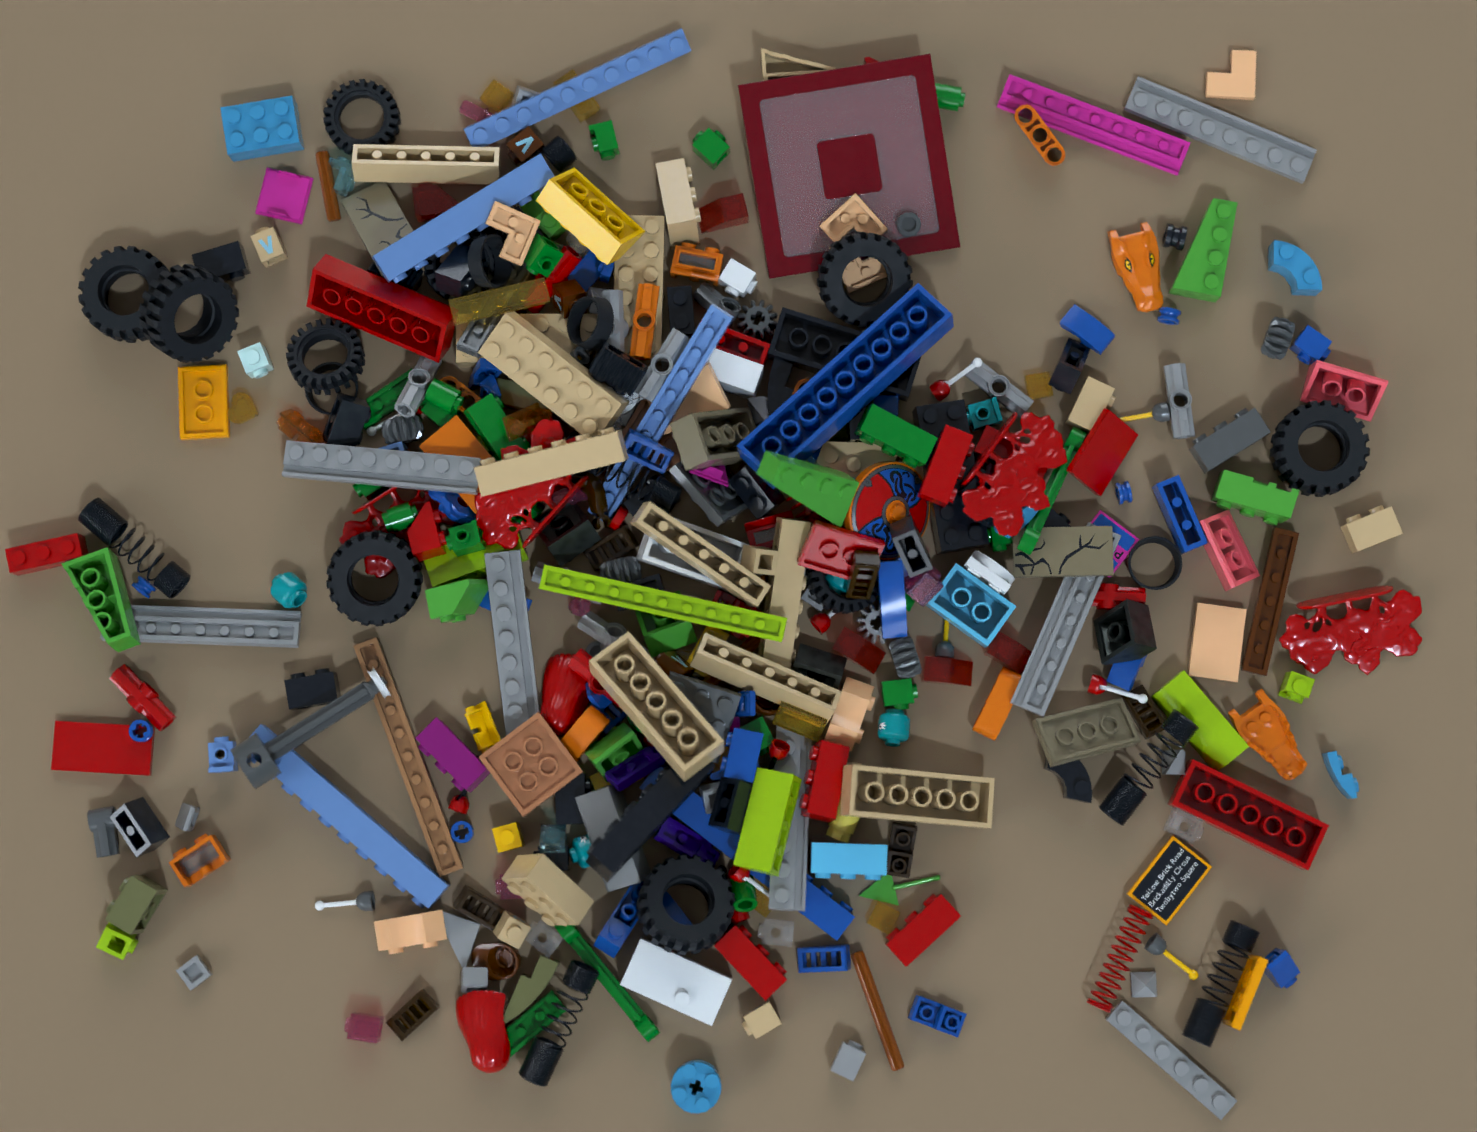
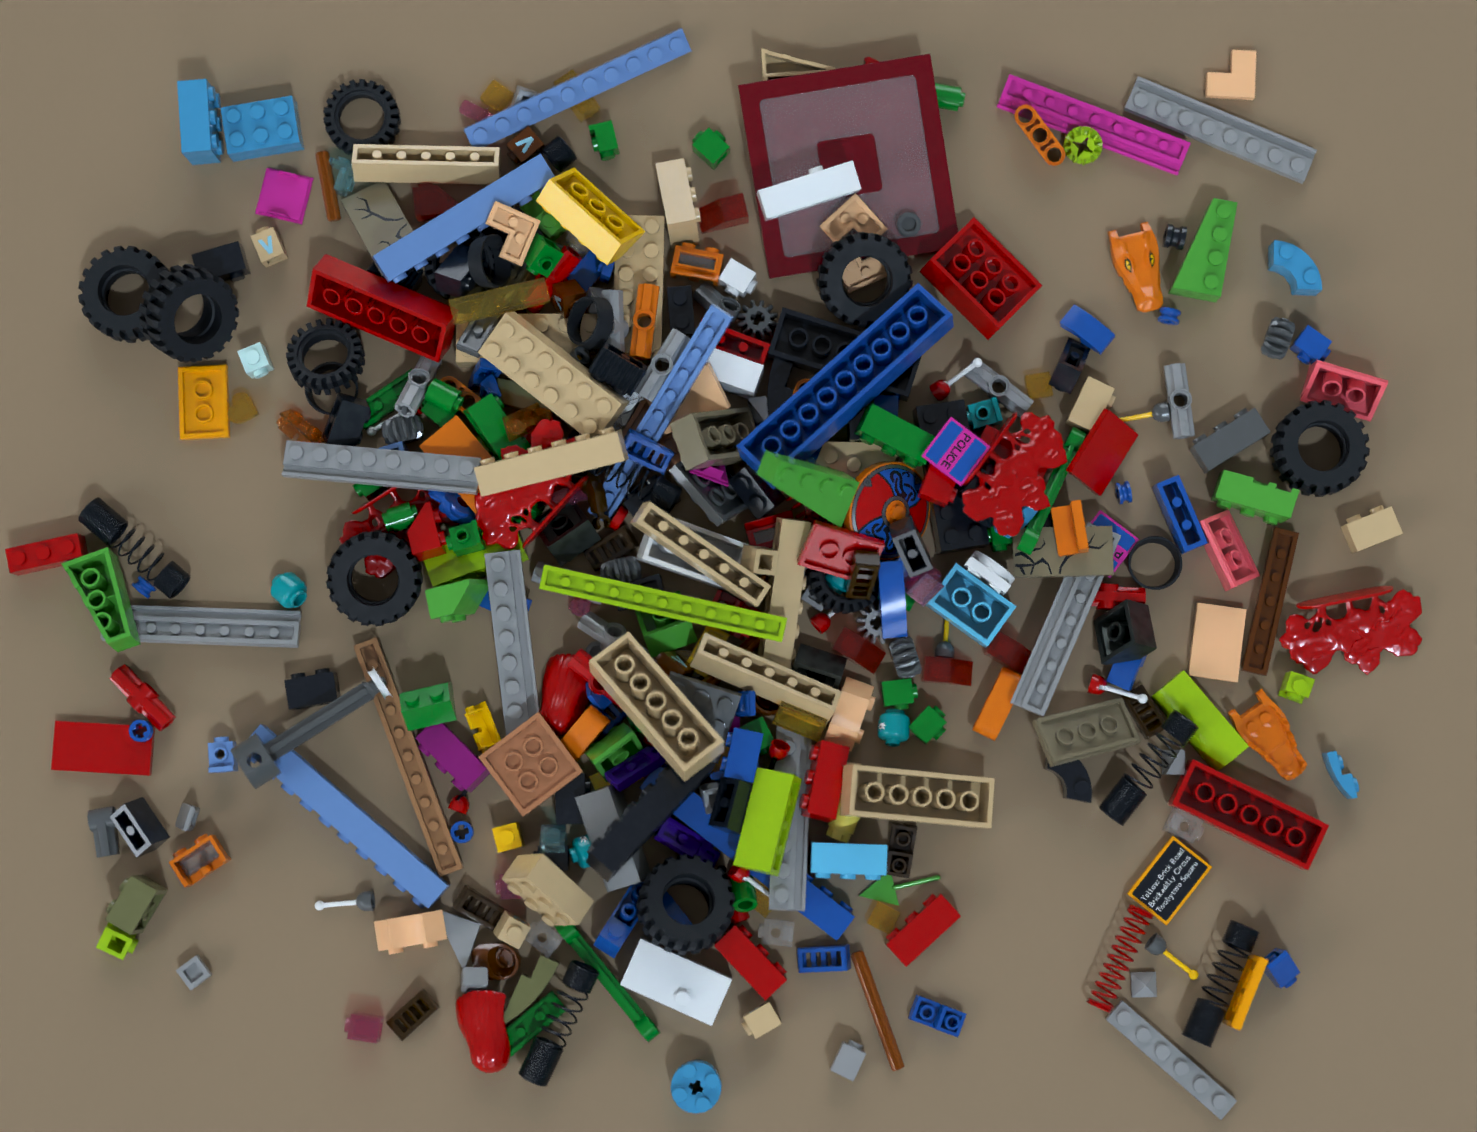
(199, 122): none -> dark azure brick
(428, 706): none -> green slope
(809, 190): none -> white brick
(928, 724): none -> green brick
(955, 451): none -> piece
(980, 278): none -> red slope
(1070, 529): none -> orange panel
(1079, 134): none -> lime gear

